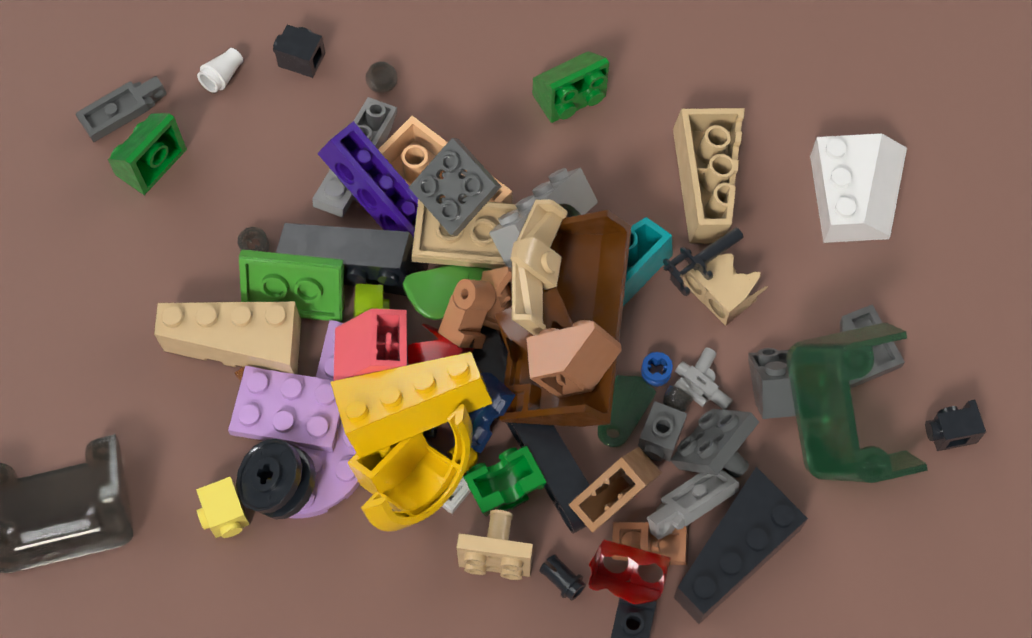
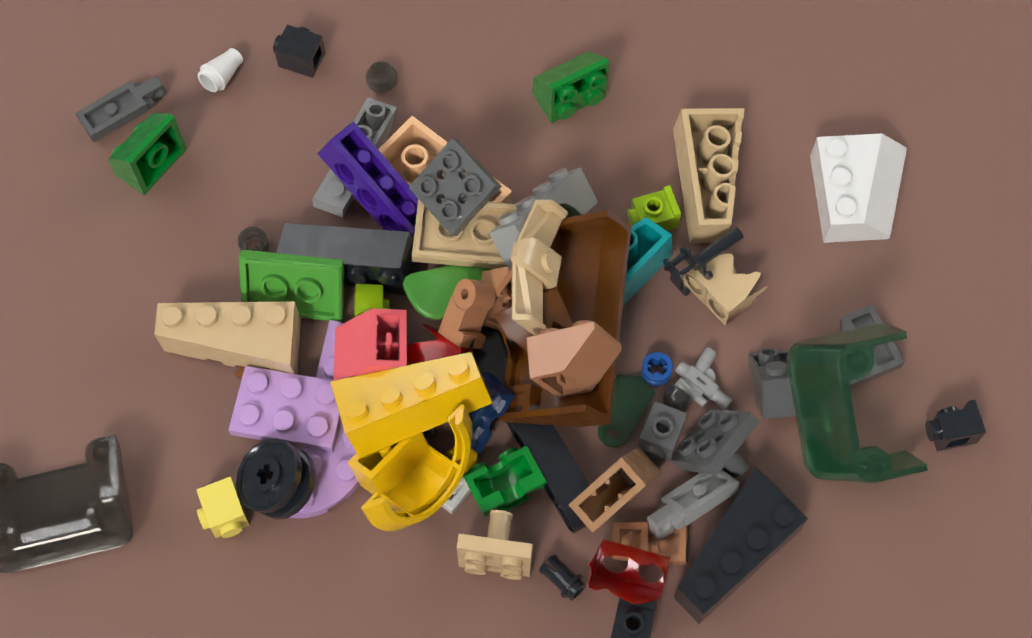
(663, 201): none -> lime brick

